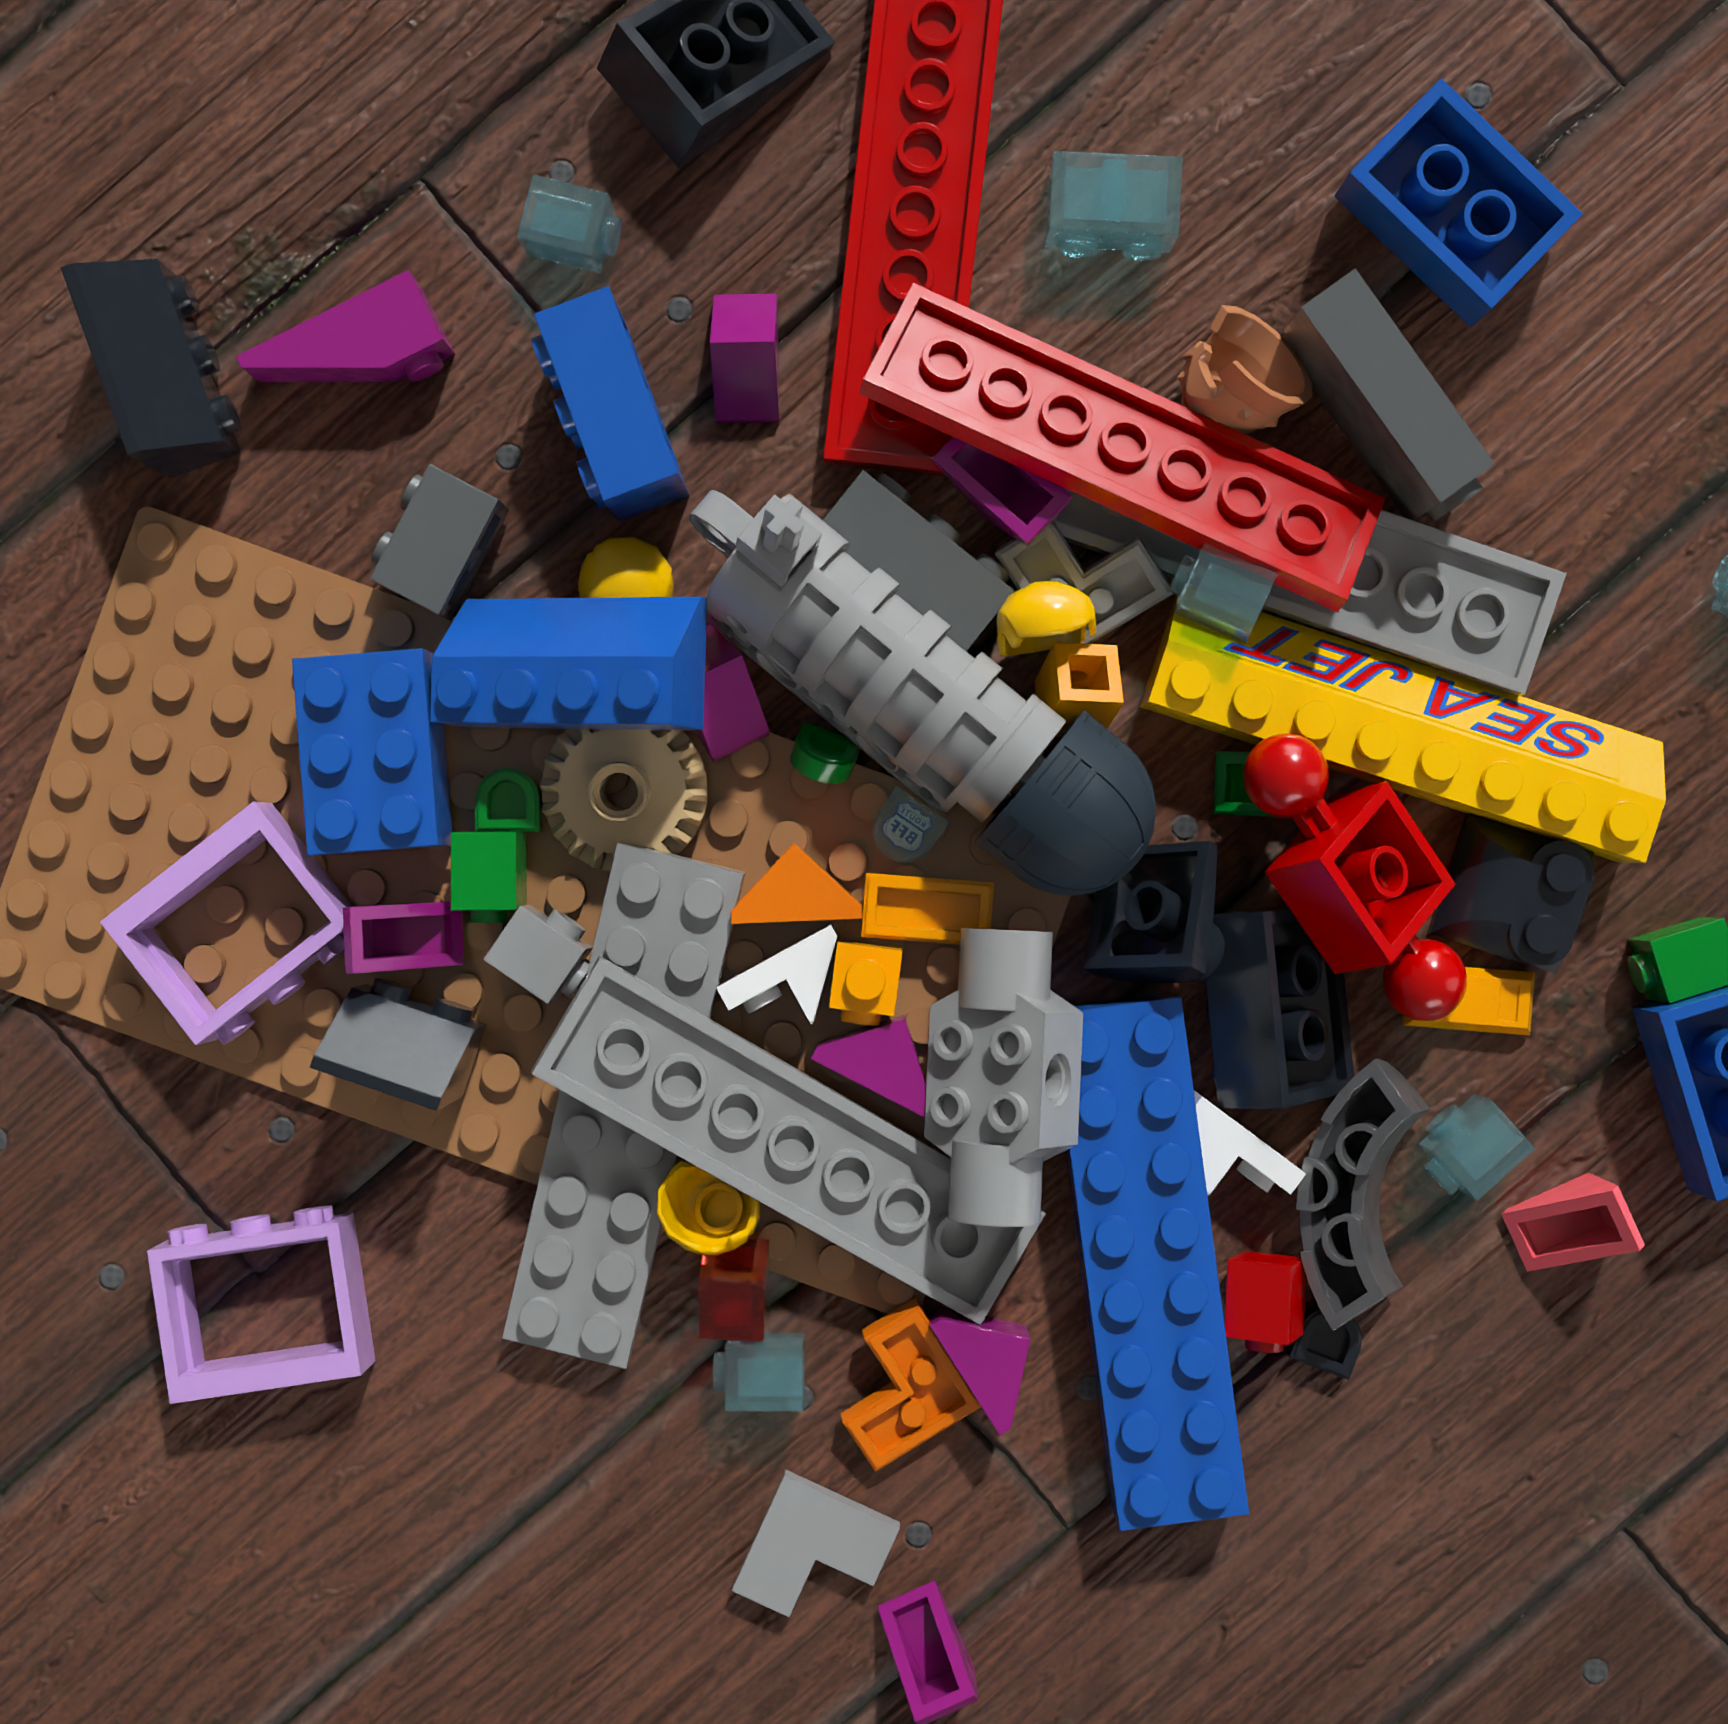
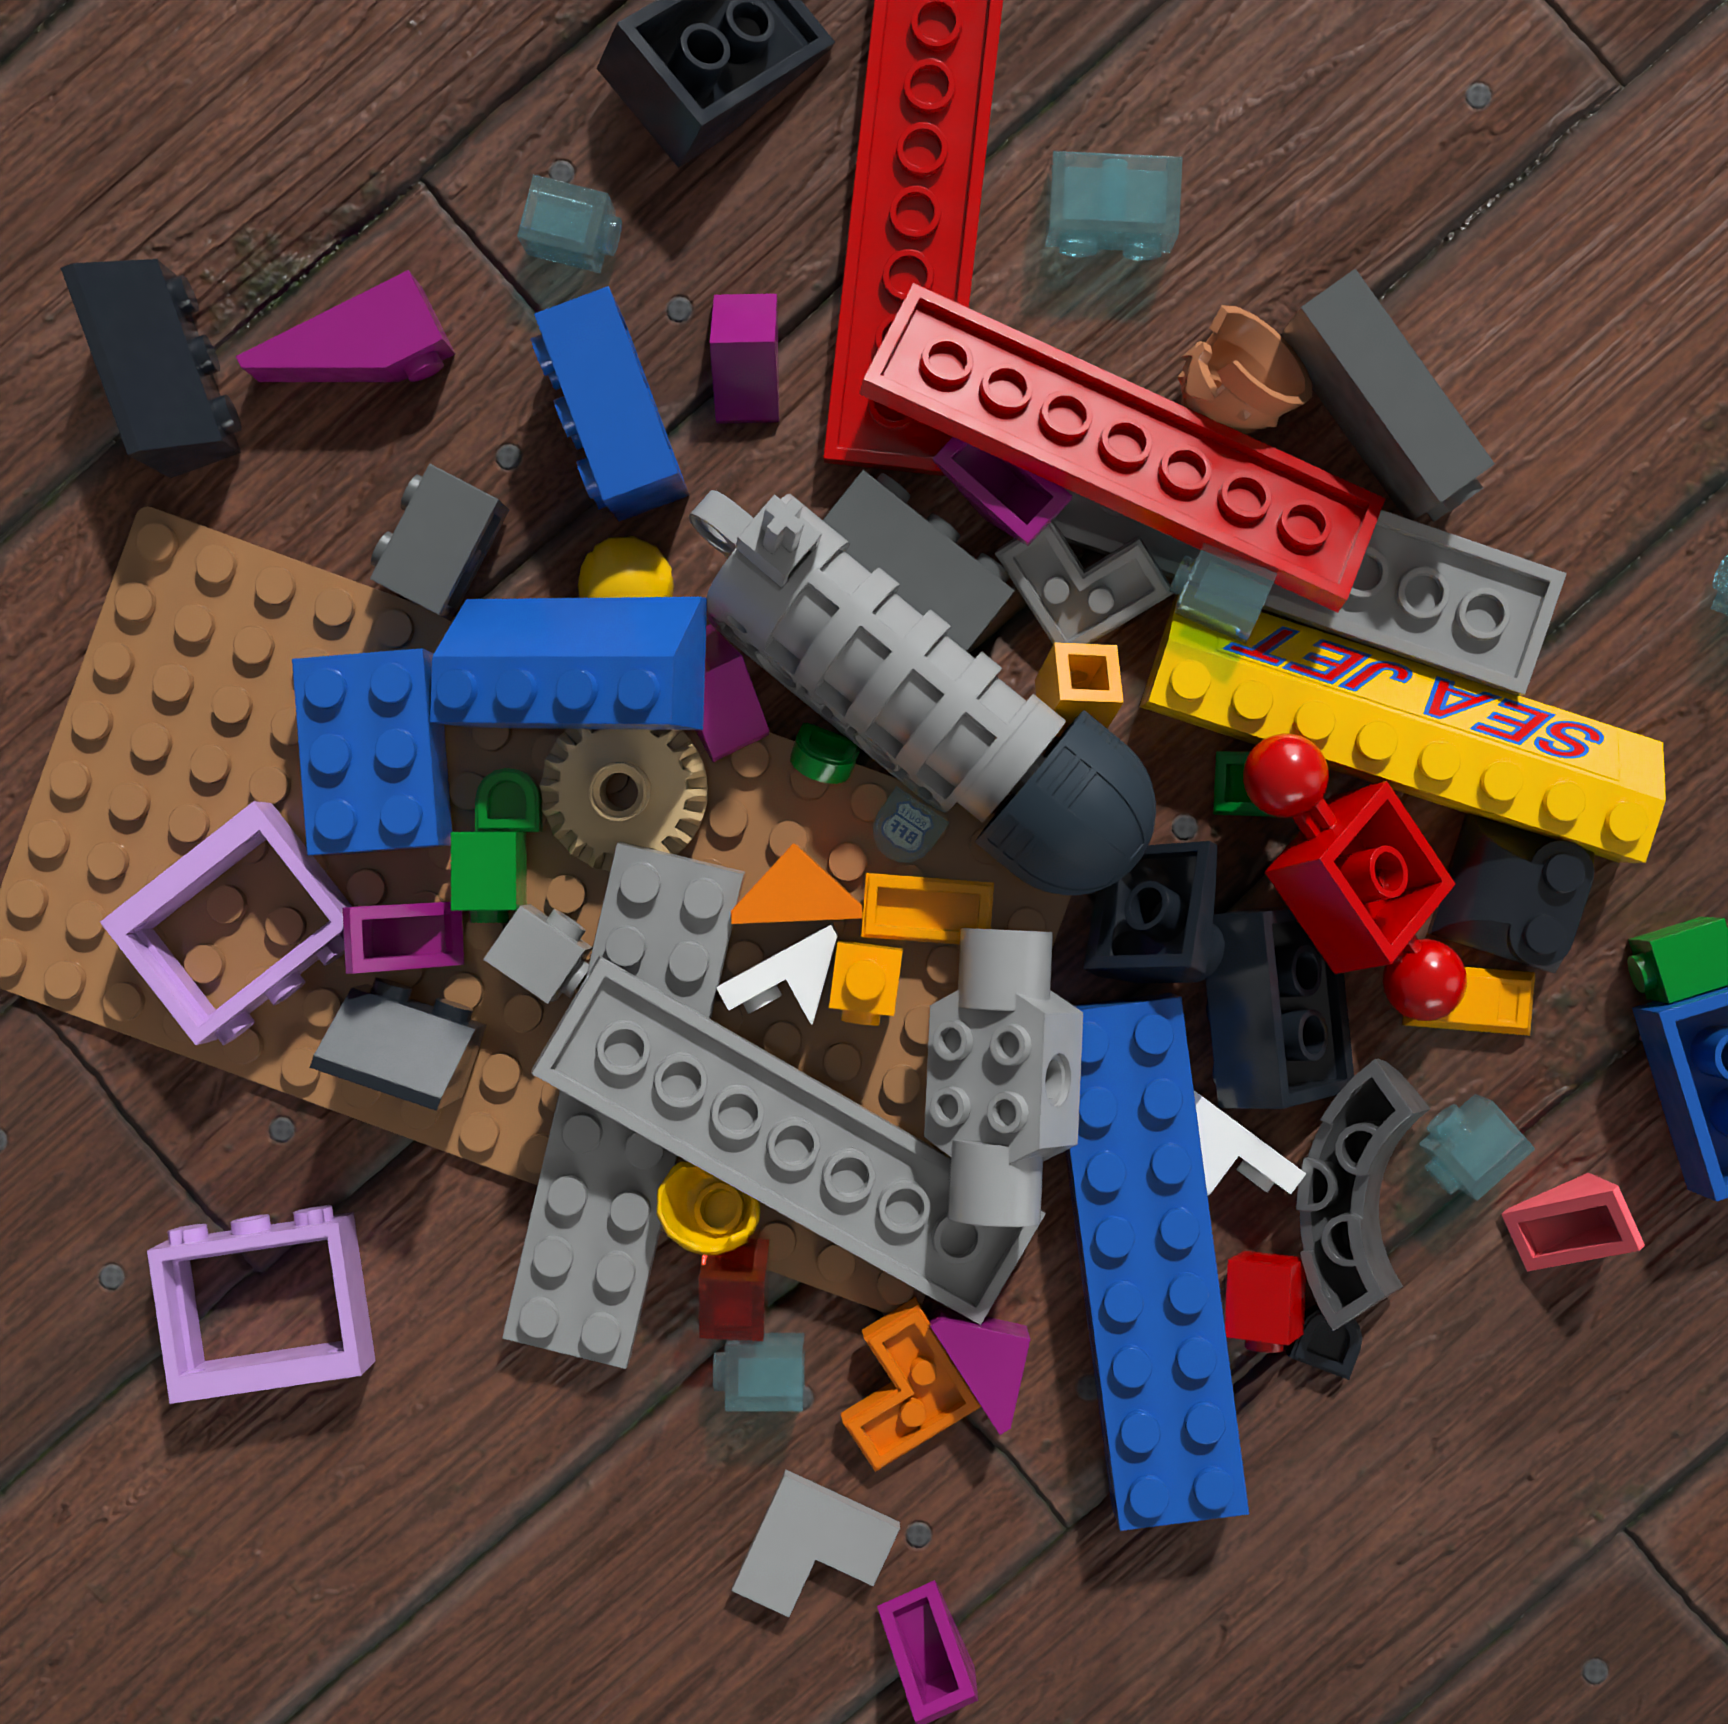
(880, 1060): magenta slope -> none
(1043, 615): yellow hair -> none
(1456, 203): blue brick -> none

